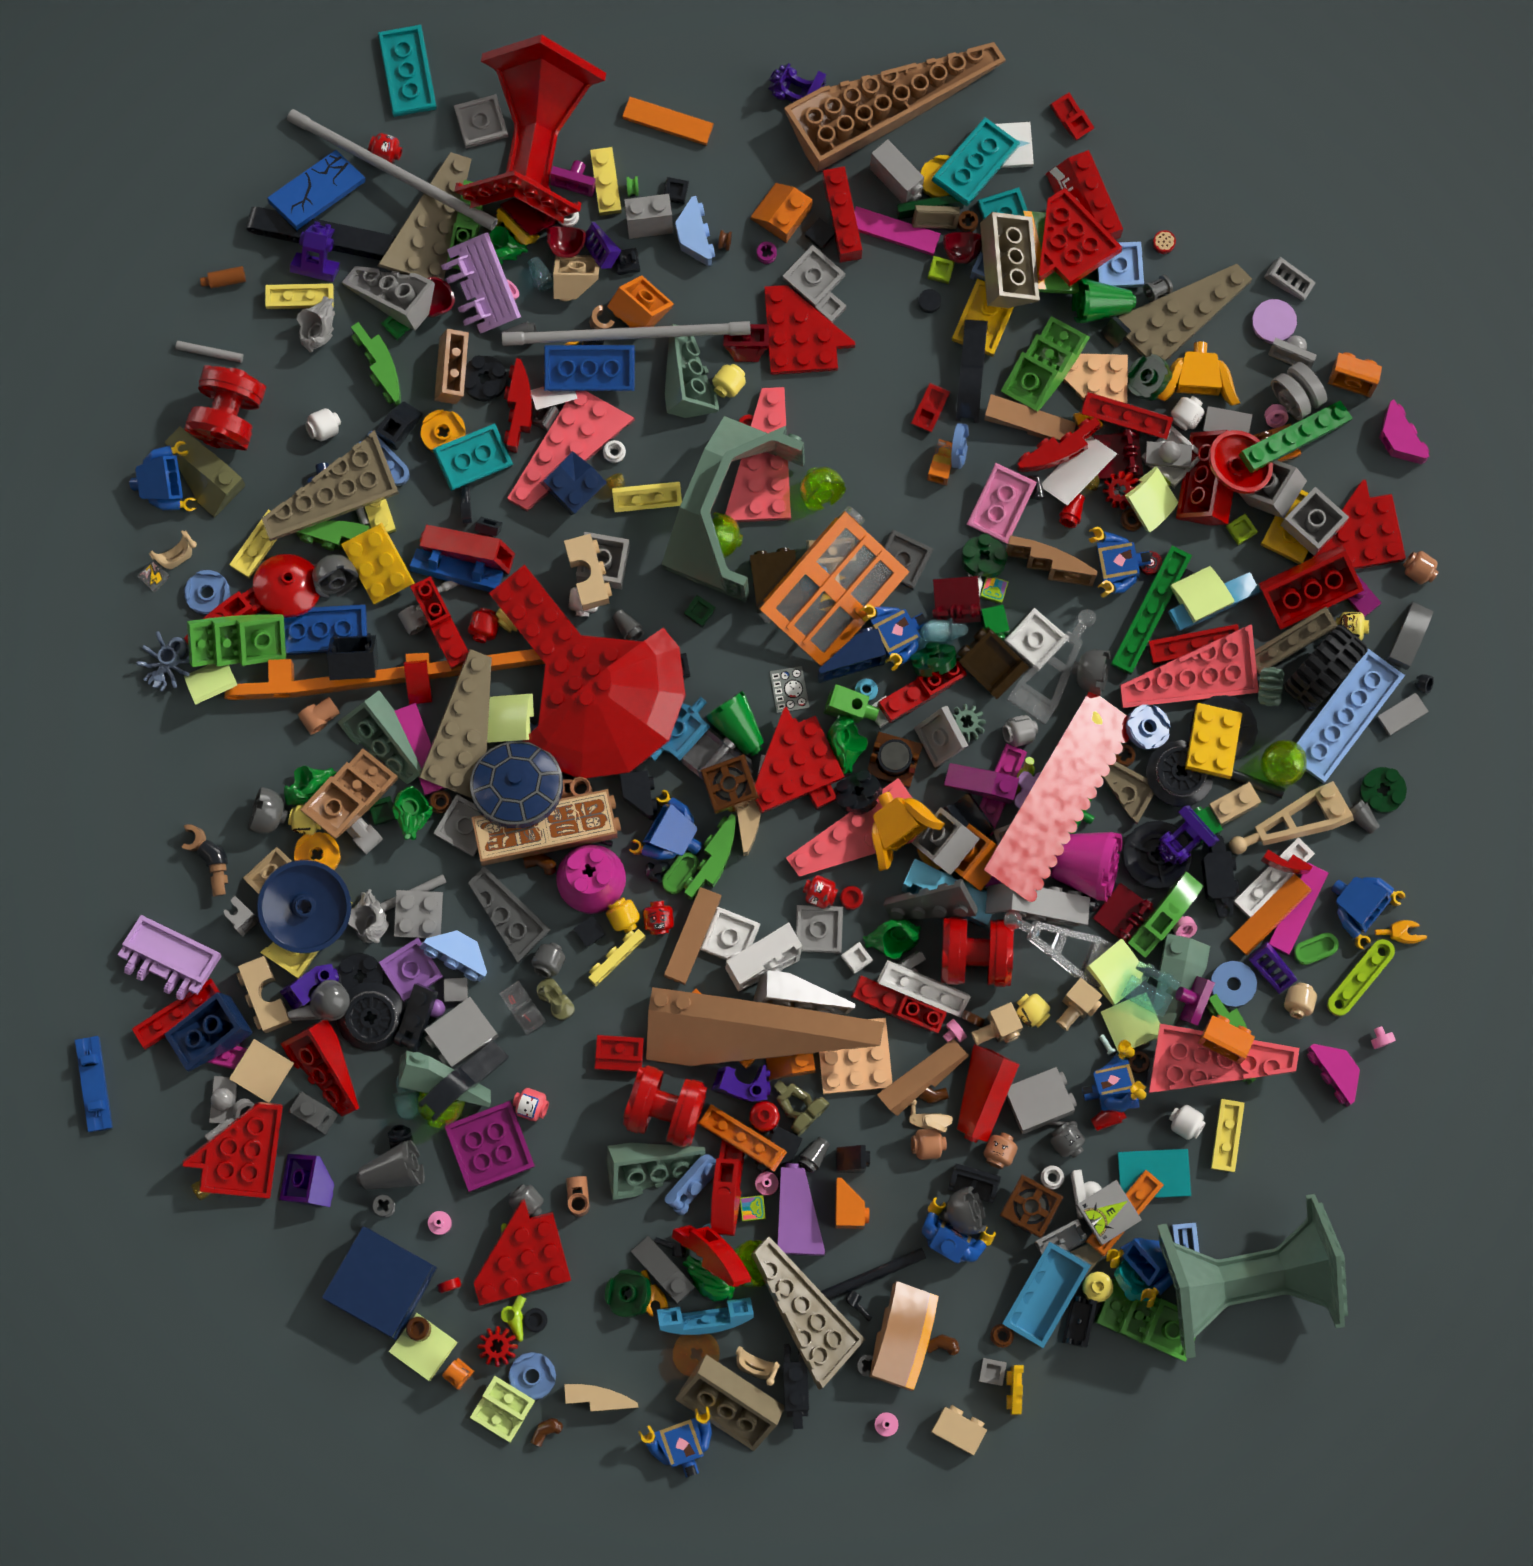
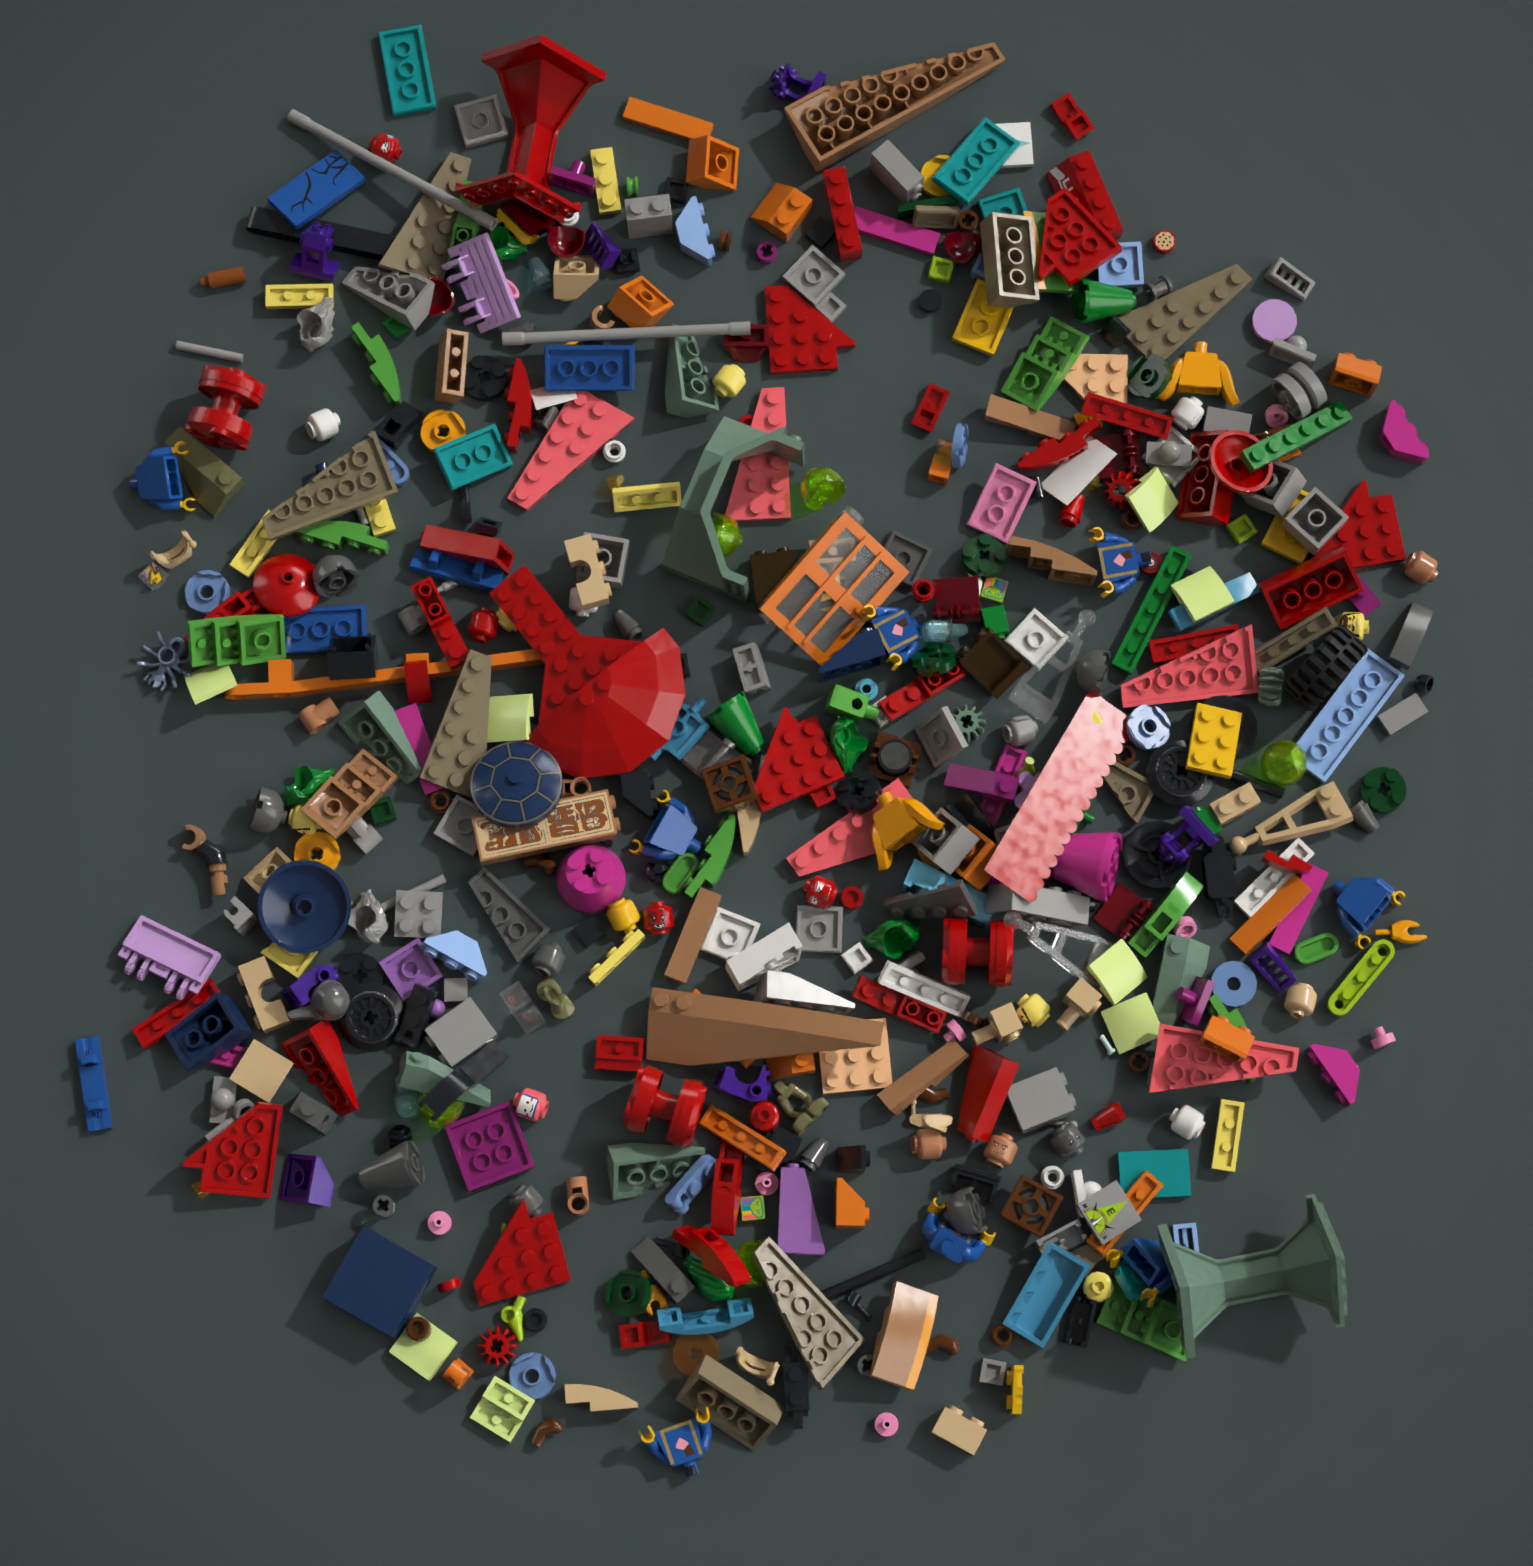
(378, 563): yellow plate -> none
(411, 811): green hair -> none
(573, 482): dark blue slope -> none
(642, 1334): none -> red slope
(712, 164): none -> orange slope
(751, 668): none -> light grey hinge
(789, 689): sticker -> none
(923, 586): none -> red cone
(971, 370): black piece -> none
(1115, 1083): blue torso -> none
(1148, 996): clear light blue plate -> none

